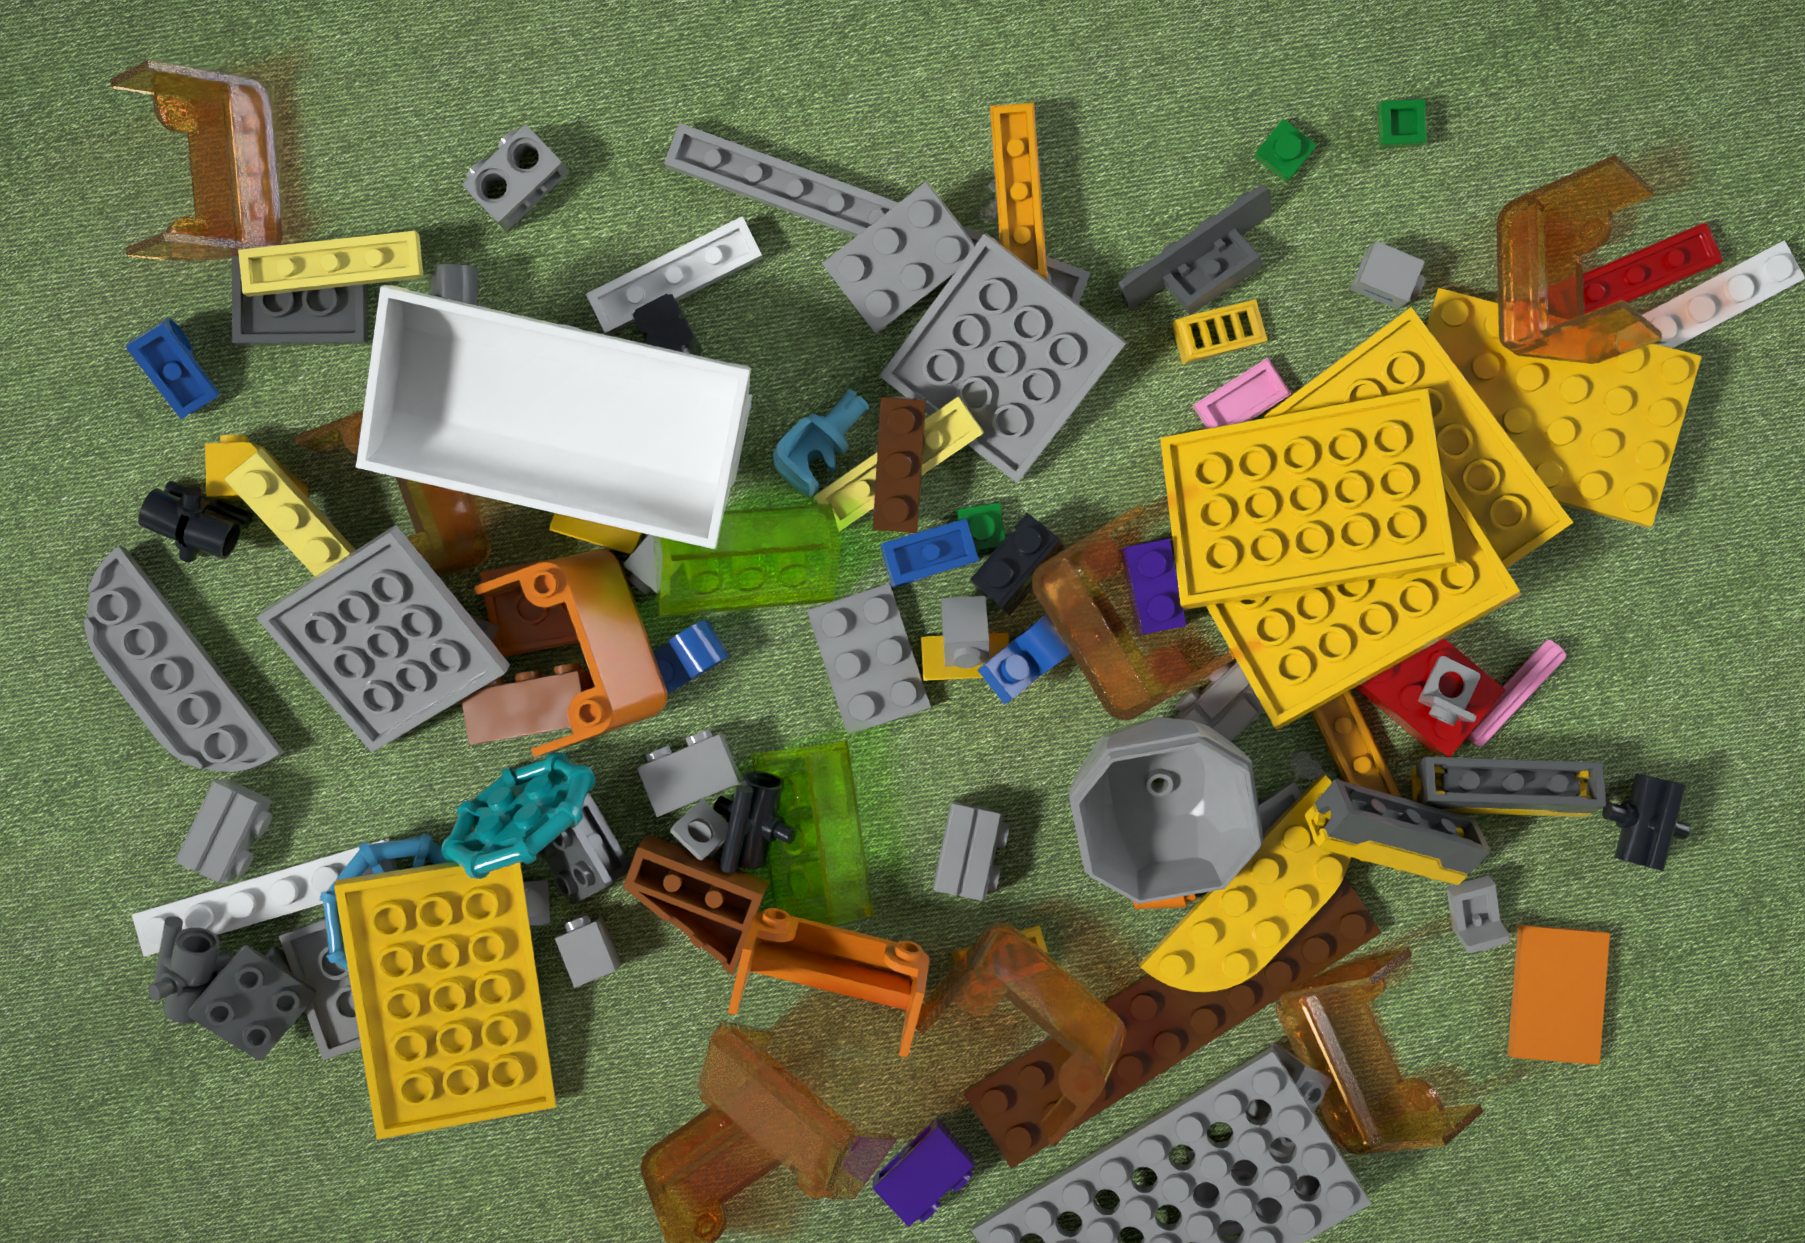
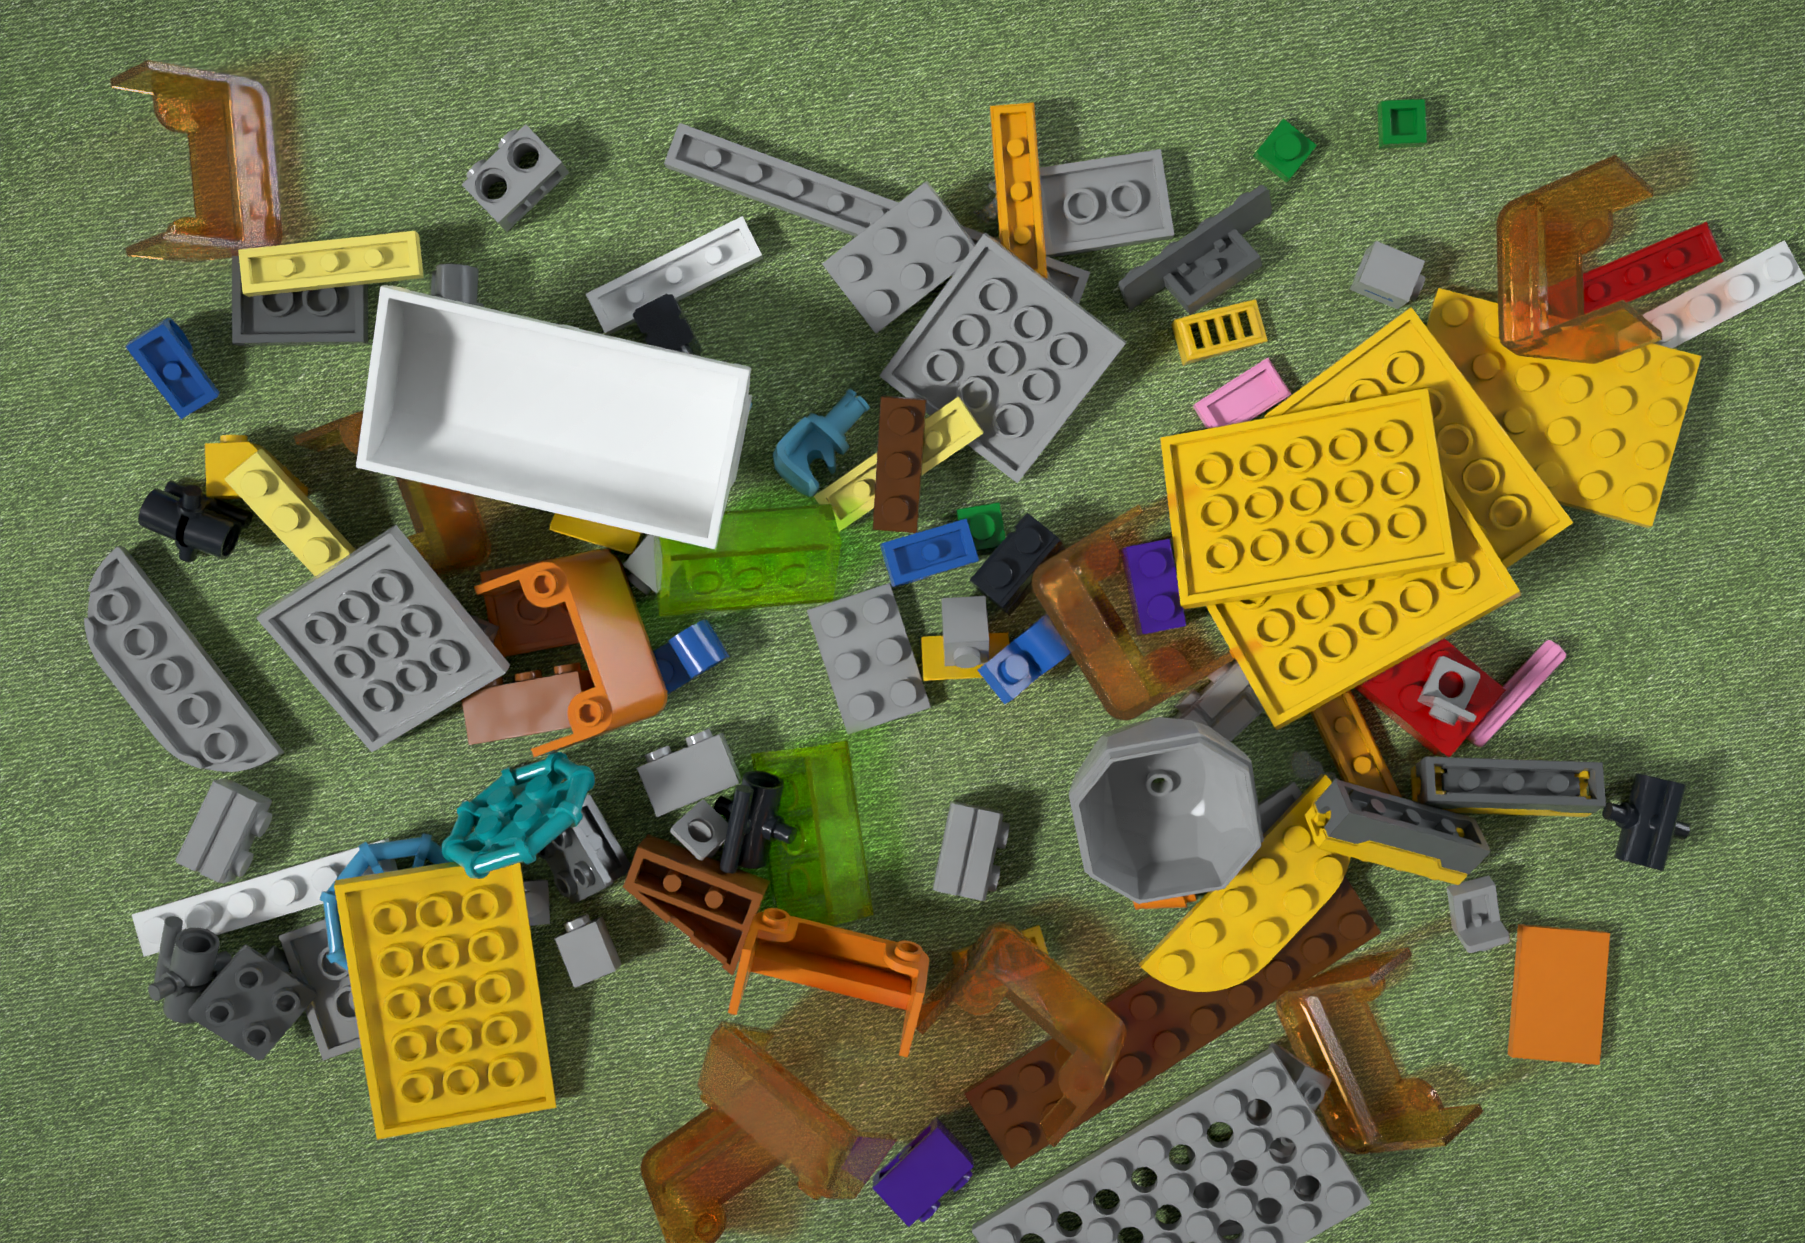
(1105, 203): none -> light grey plate

